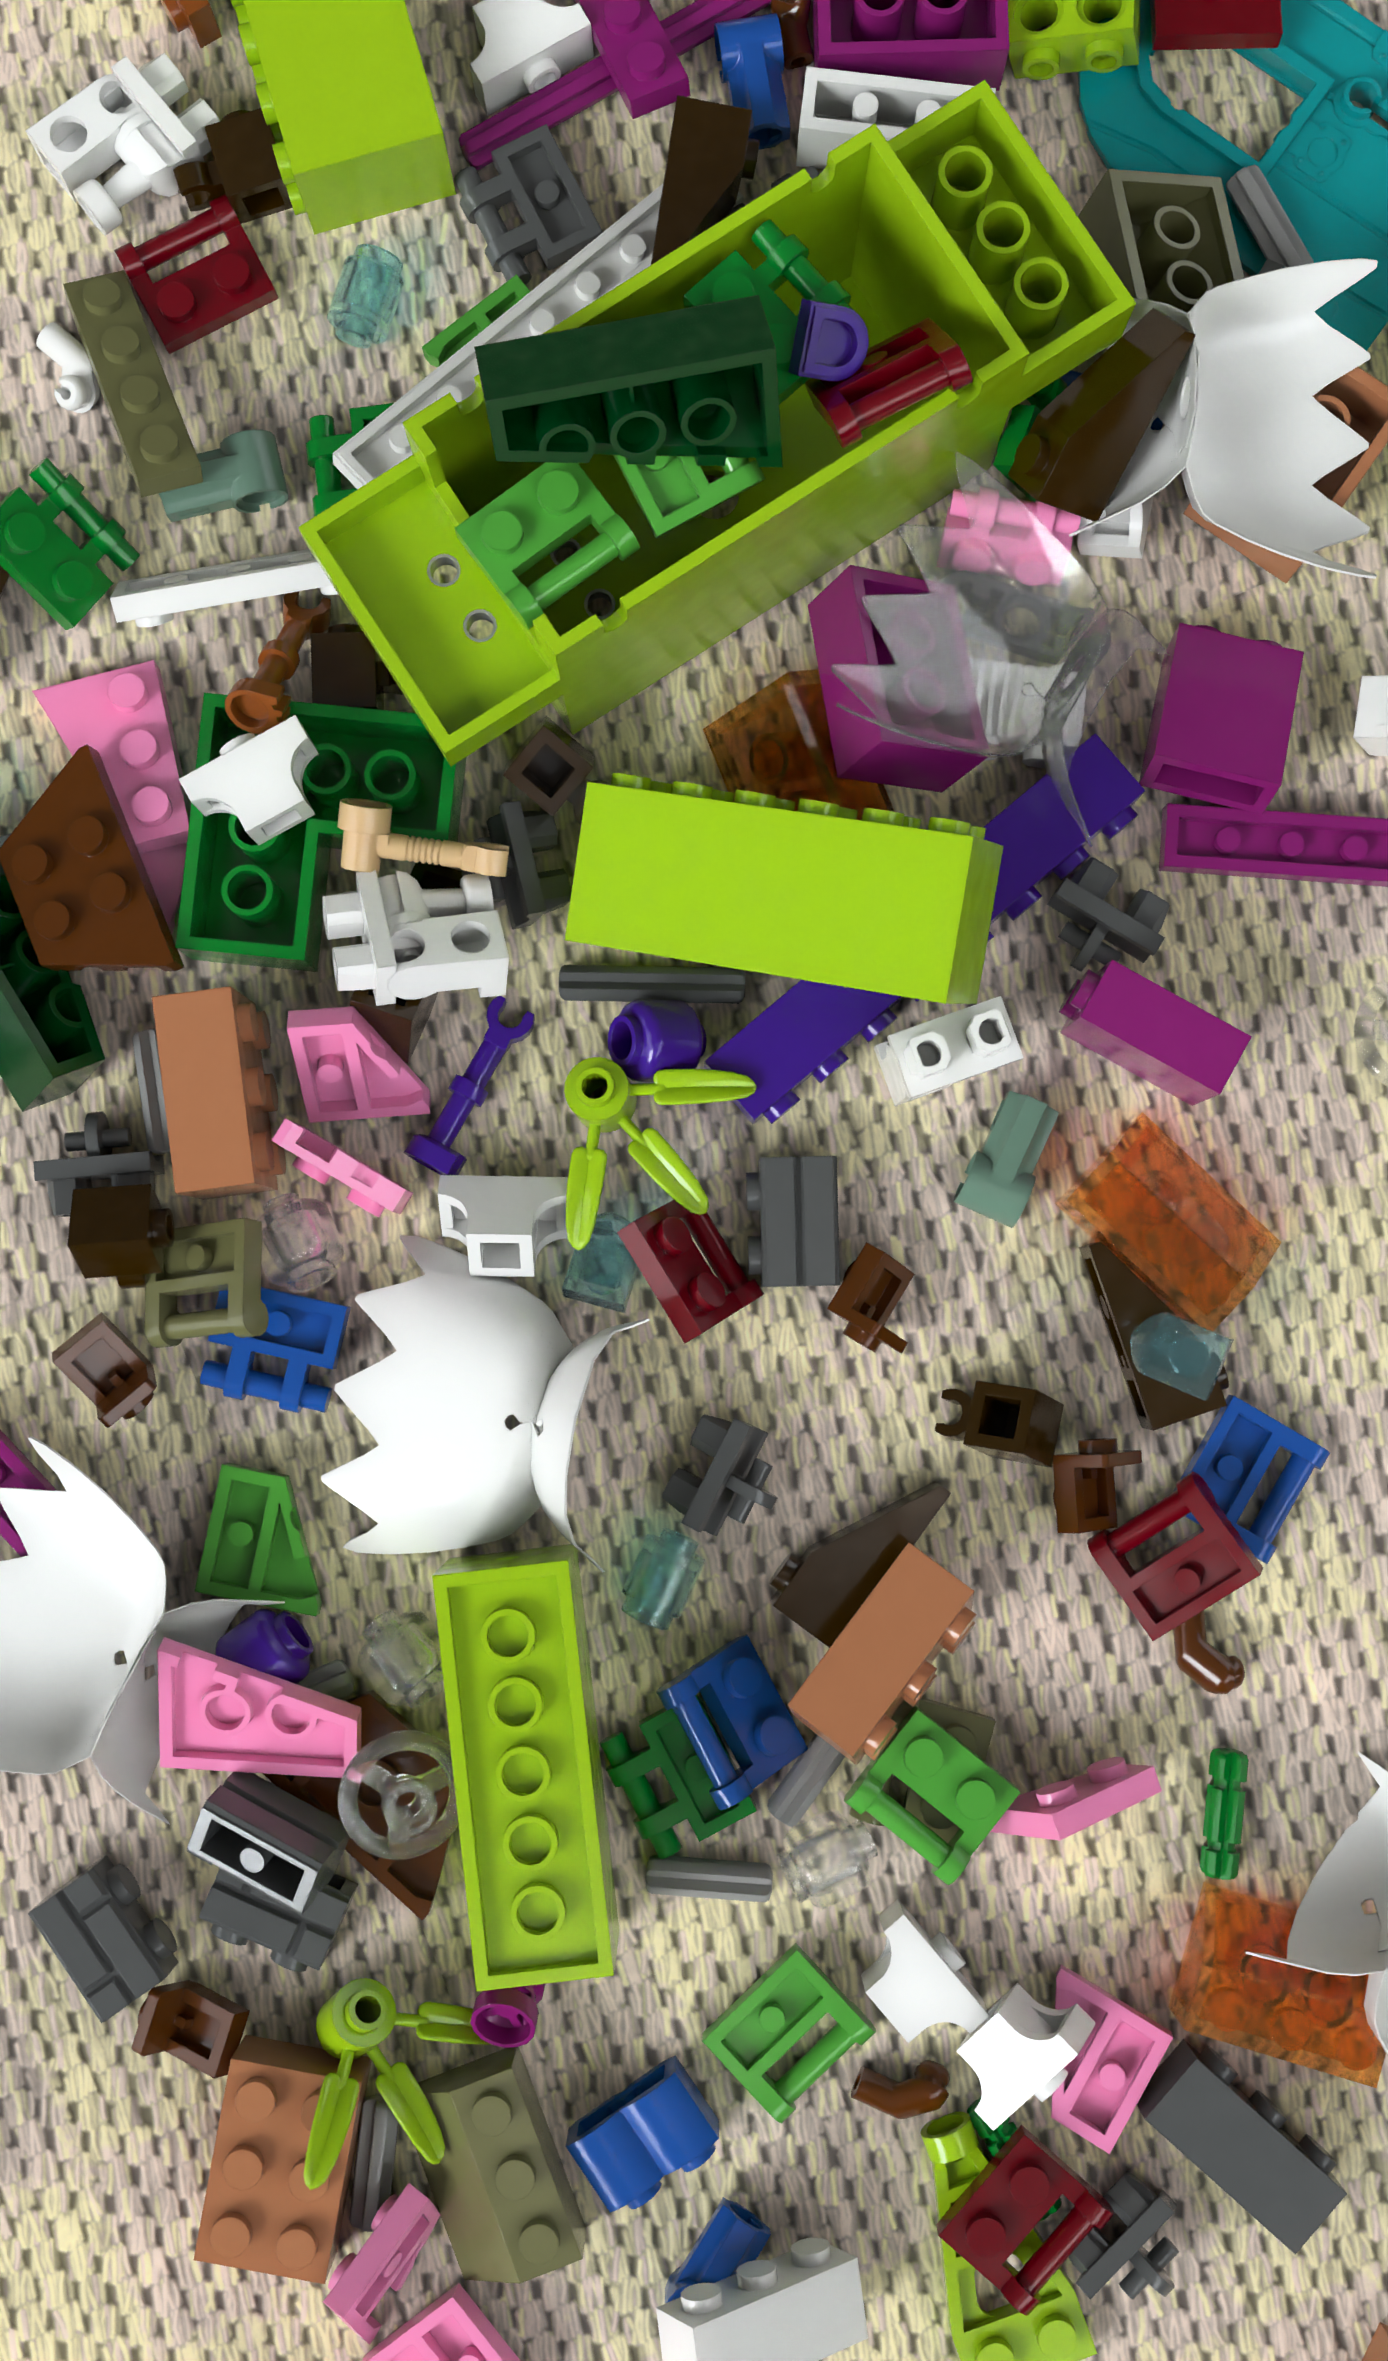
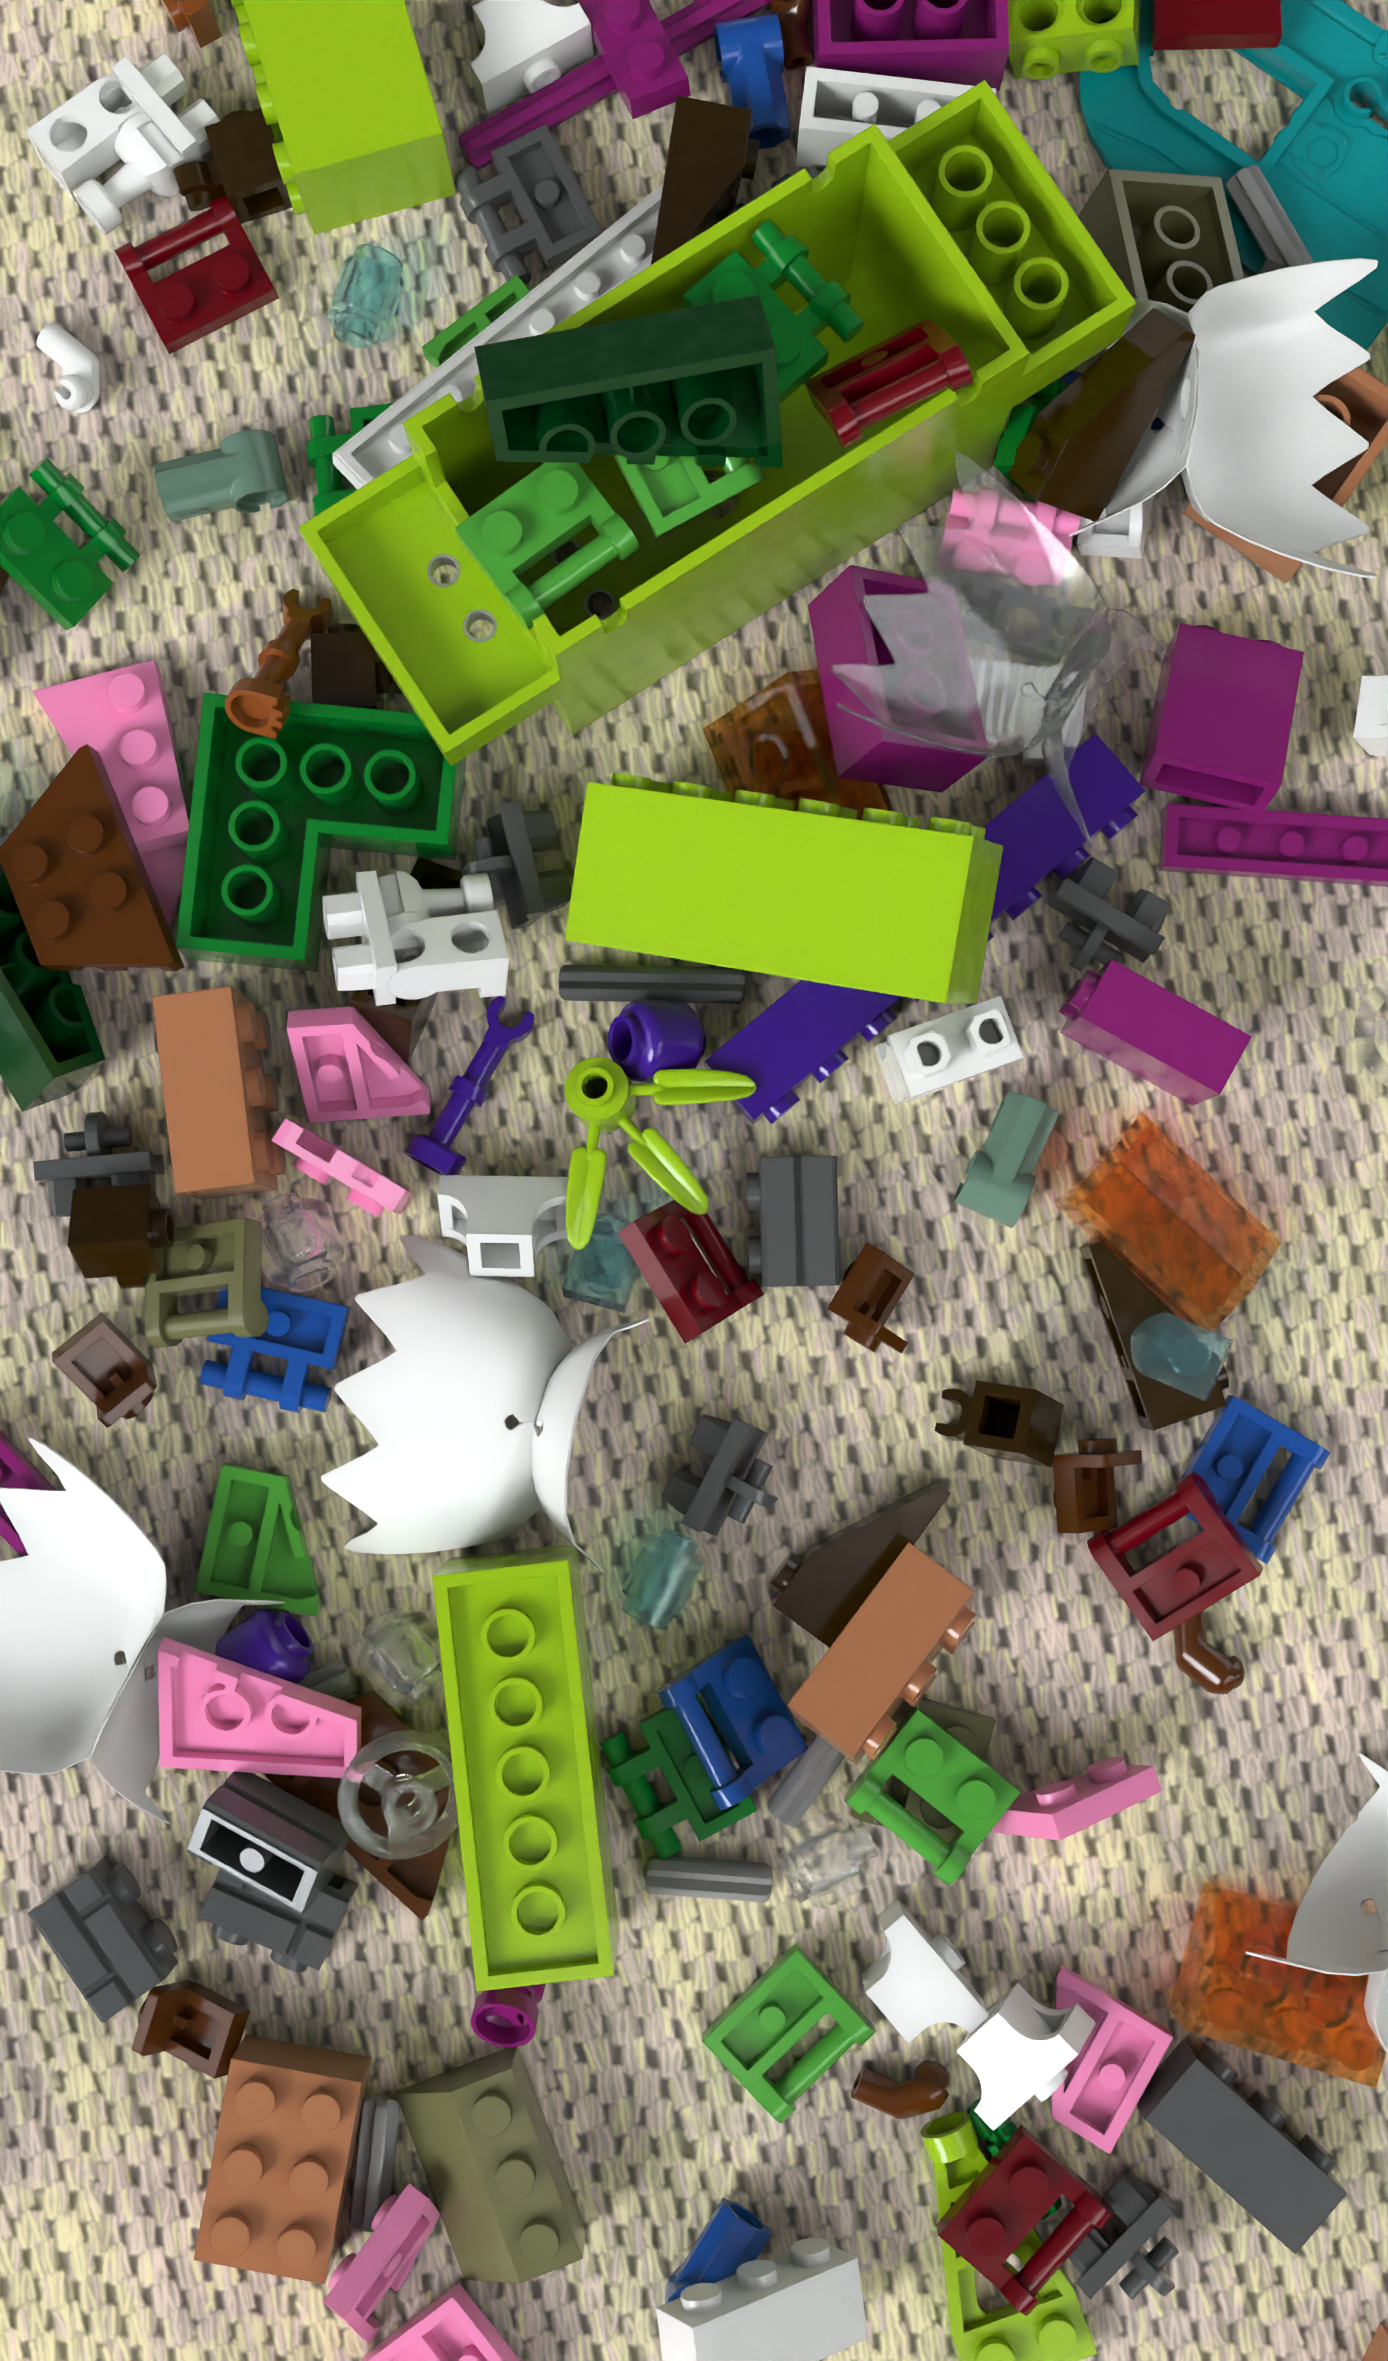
(133, 383): olive plate -> none
(151, 1090): light grey axle -> none
(157, 597): white plate -> none
(257, 780): white brick -> none
(351, 2038): lime plant -> none
(369, 839): tan brick -> none
(552, 769): dark brown brick -> none
(644, 2135): blue brick -> none
(828, 341): dark purple tile -> none
(1224, 1813): green axle -> none

